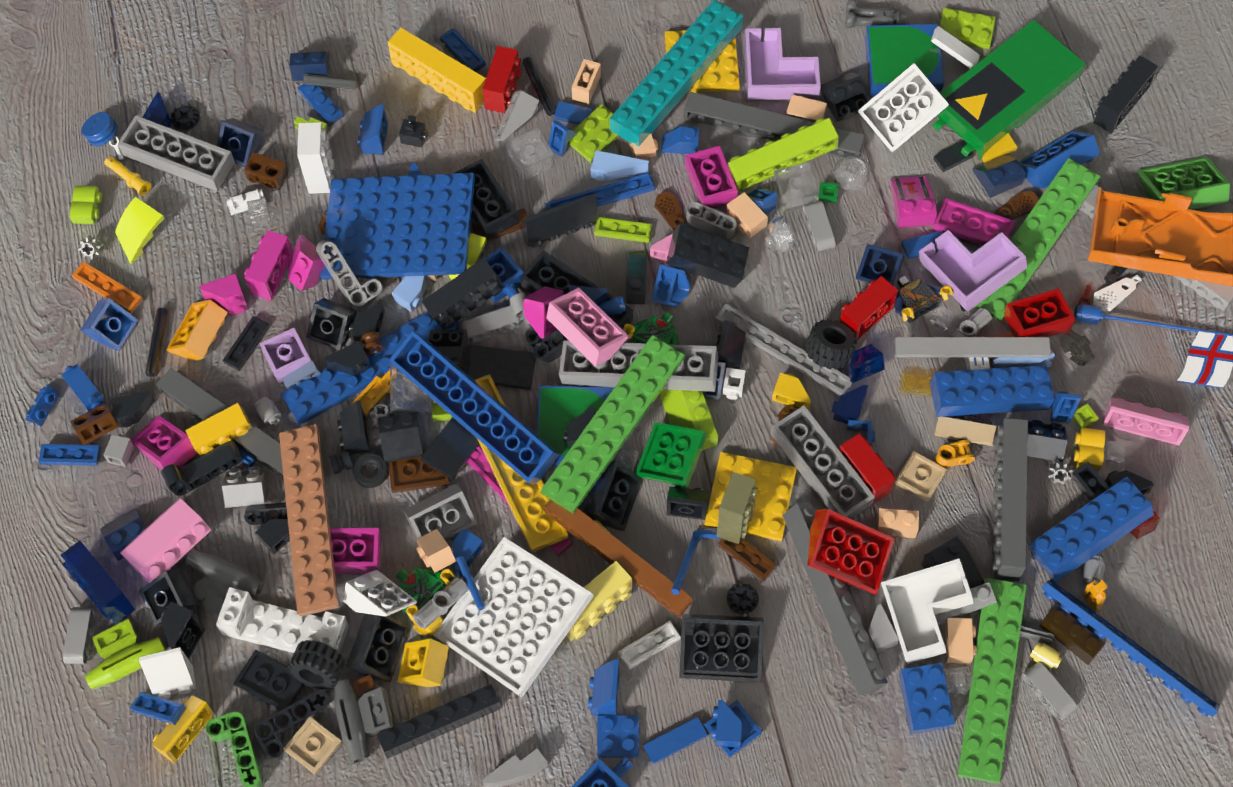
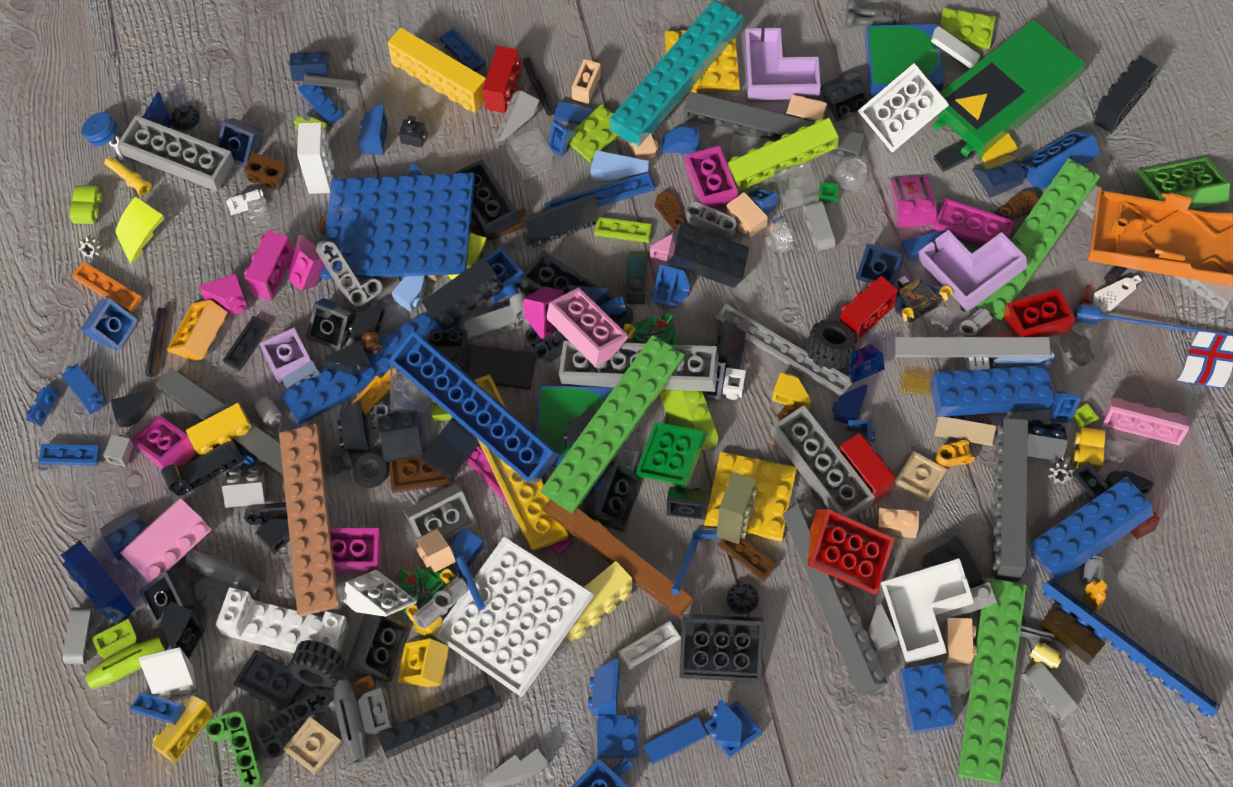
(94, 424): reddish brown brick -> none

